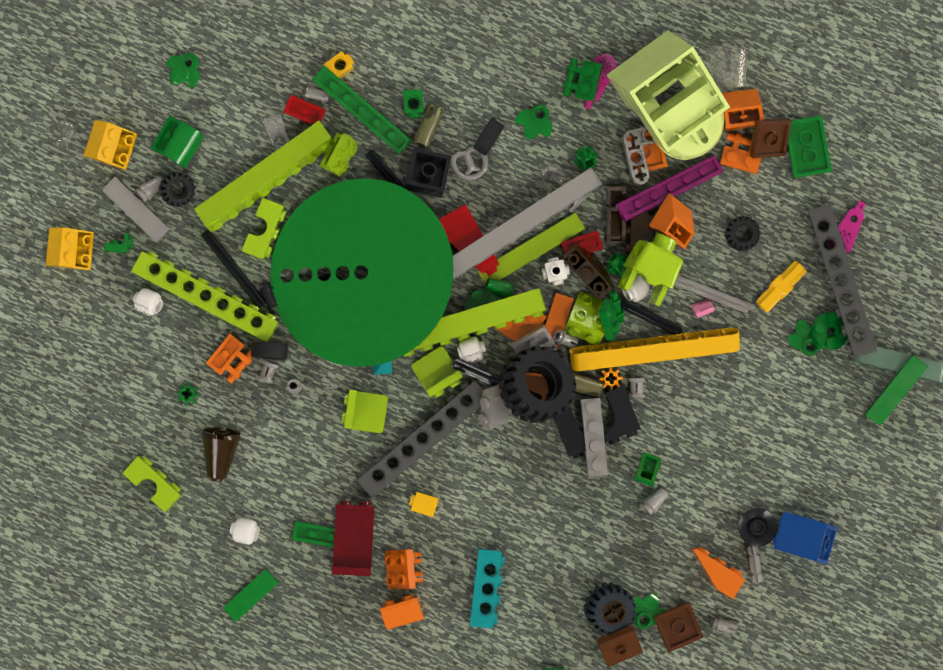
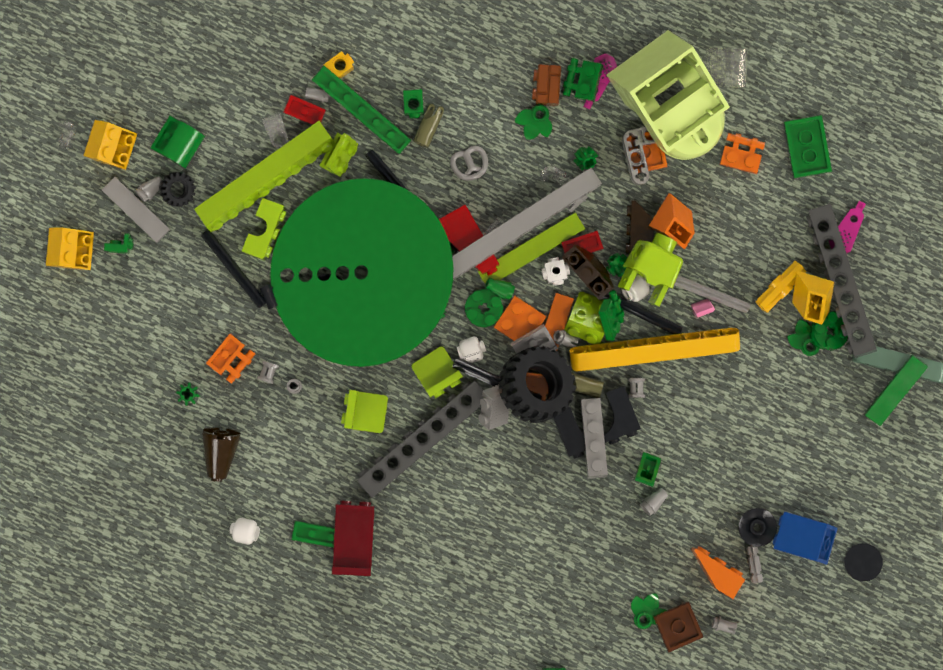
(143, 269): lime brick -> none
(147, 302): white head -> none
(166, 494): lime arch -> none
(182, 72): green plate -> none
(250, 595): green tile -> none
(269, 350): black tyre -> none
(385, 368): teal slope -> none
(401, 569): orange plate -> none
(401, 612): orange slope -> none
(423, 504): yellow brick -> none
(427, 172): black brick -> none
(484, 317): lime brick -> none
(485, 557): teal brick -> none
(488, 136): black tyre -> none
(547, 85): none -> dark orange brick
(609, 608): black wheel -> none
(614, 223): dark brown slope -> none
(614, 374): light orange gear -> none
(619, 646): reddish brown plate -> none
(674, 185): magenta tile -> none
(736, 243): black tyre -> none
(743, 110): orange slope -> none
(770, 138): reddish brown plate -> none
(812, 296): none -> yellow slope
(863, 562): none -> black tile

